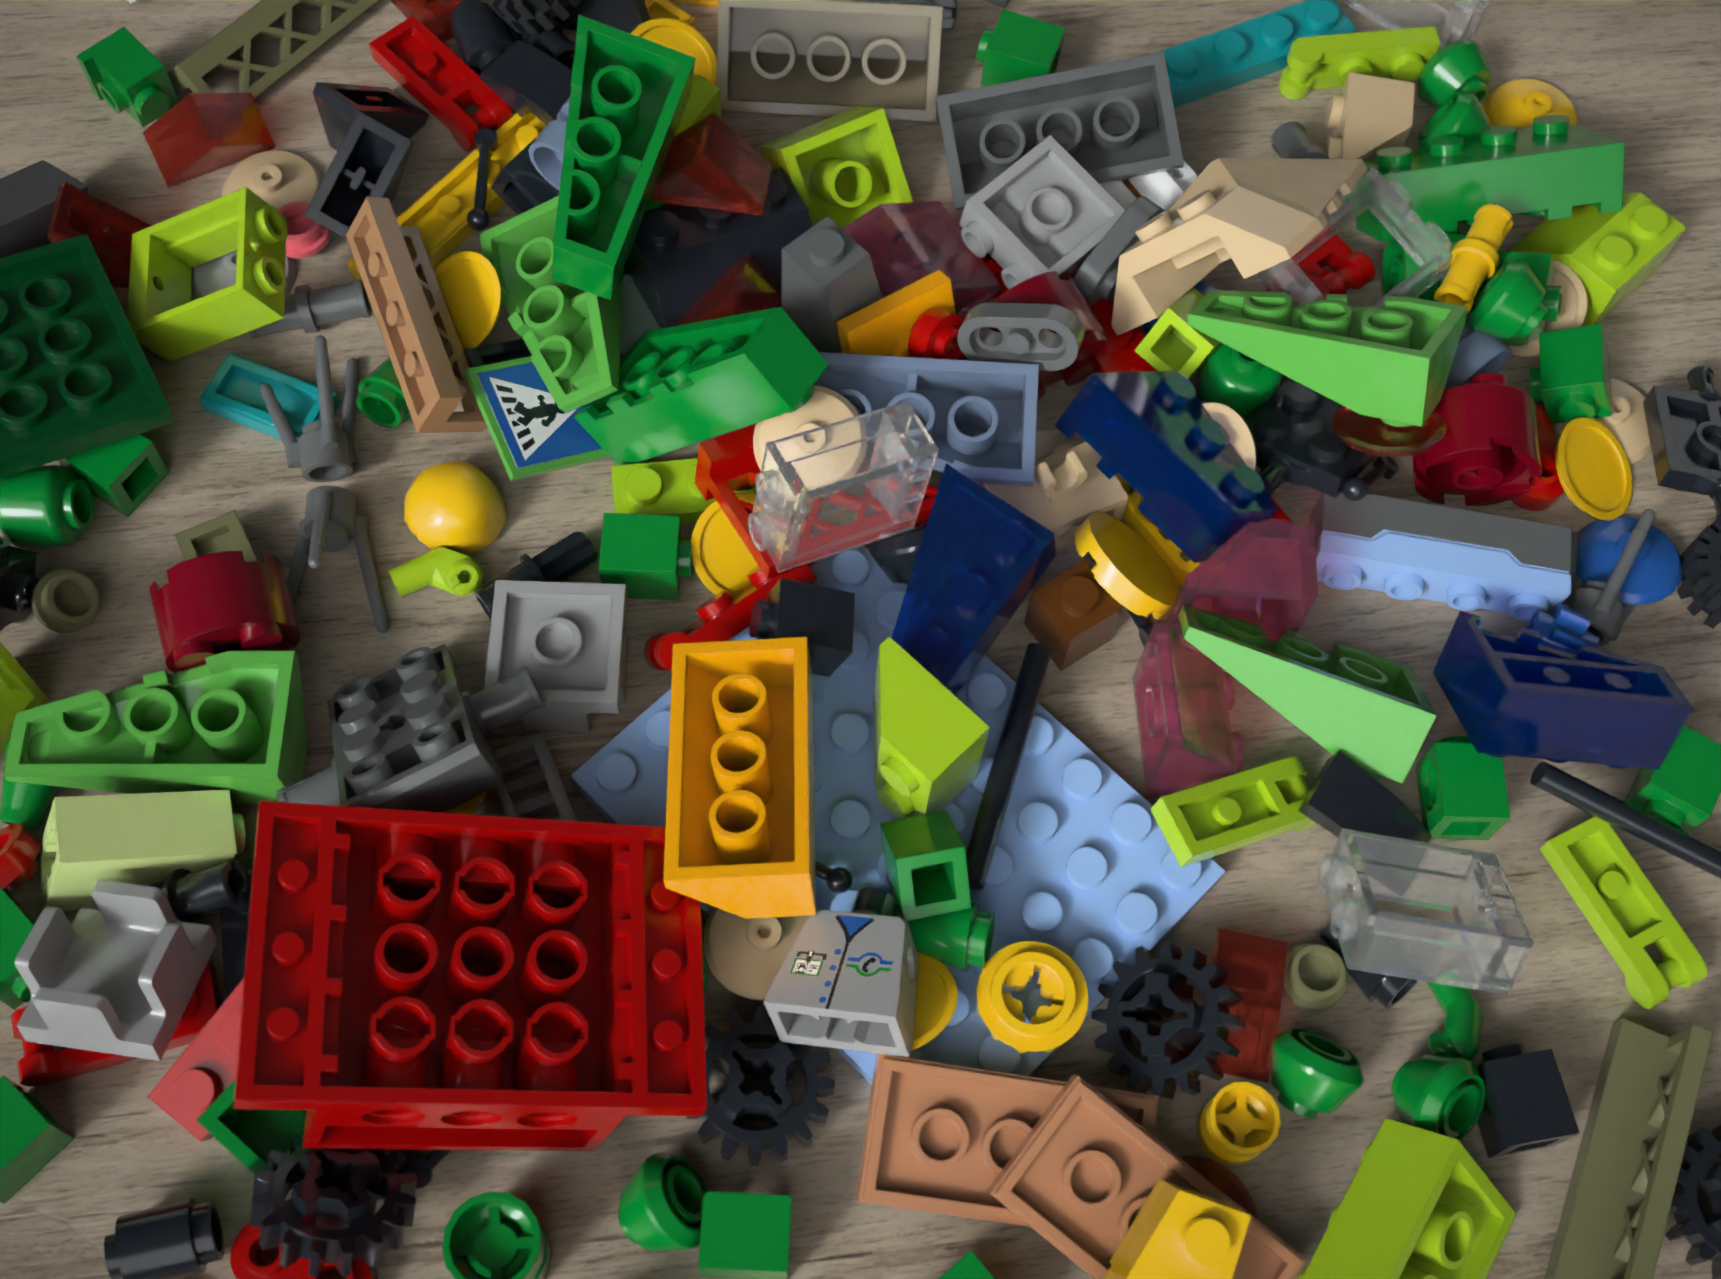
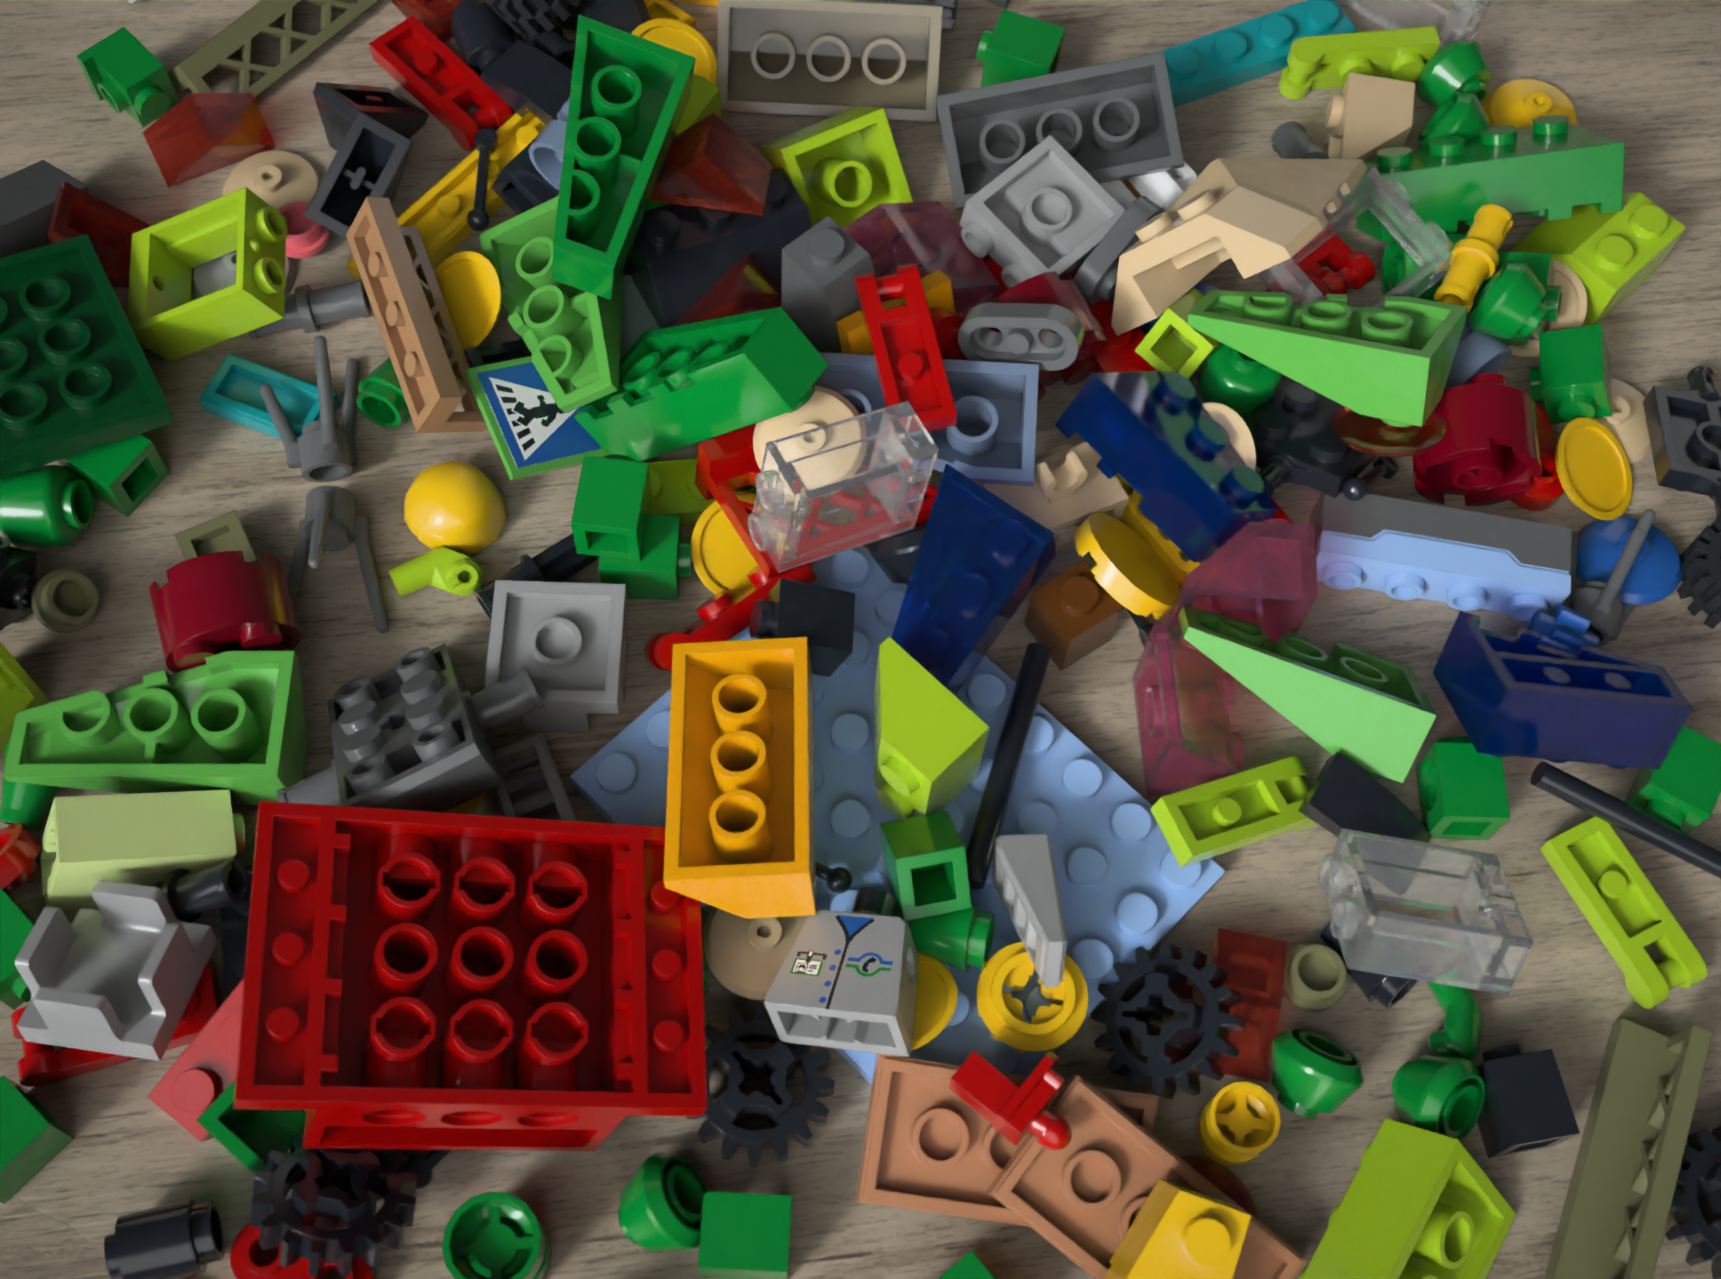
(612, 507): none -> green brick
(906, 345): none -> red plate
(1011, 1108): none -> red piece
(1030, 893): none -> light grey slope

